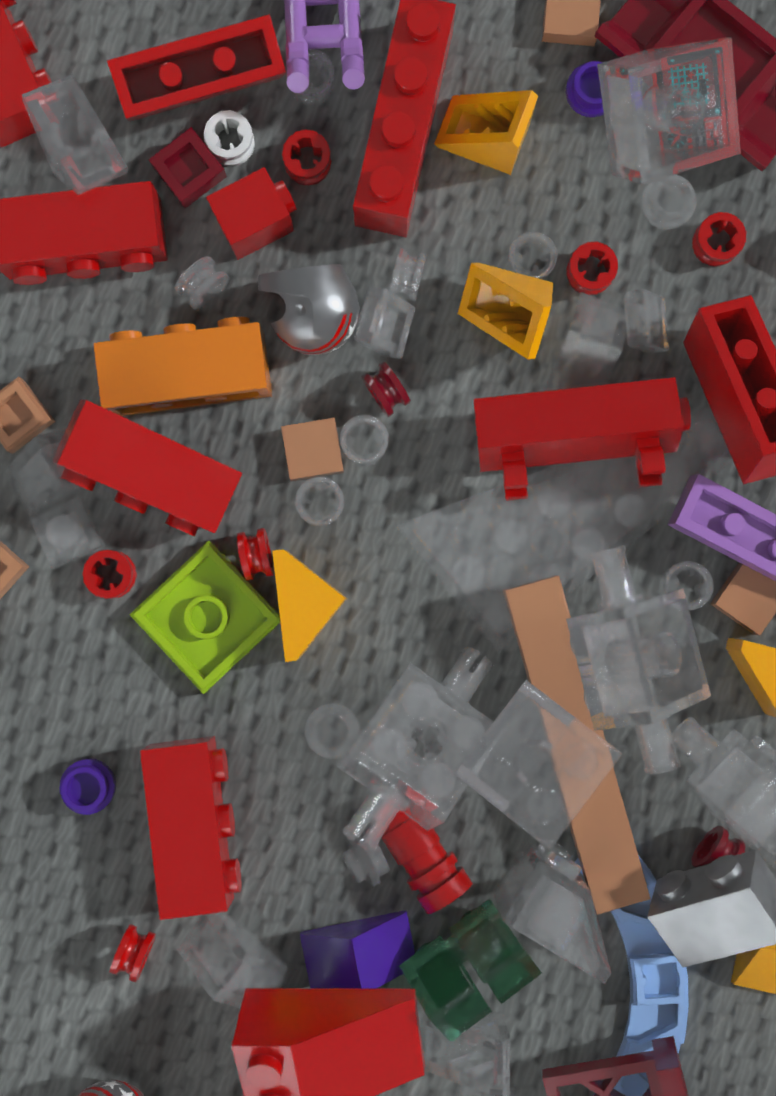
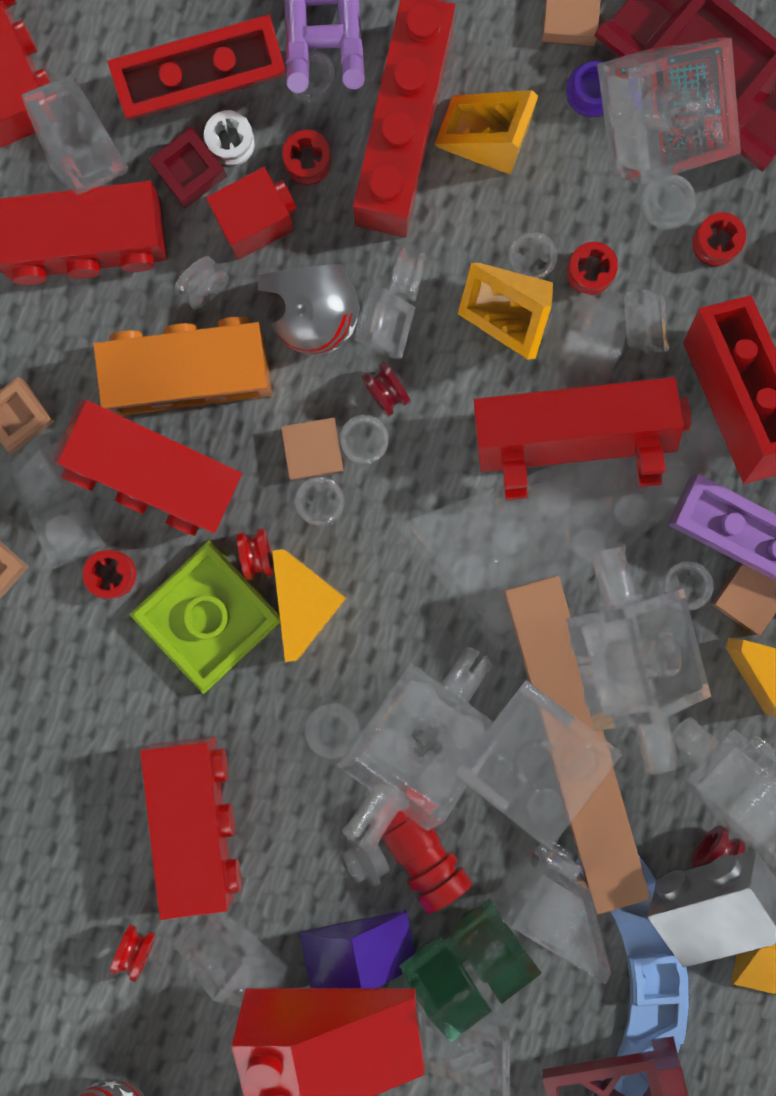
(87, 786): dark purple plate -> none

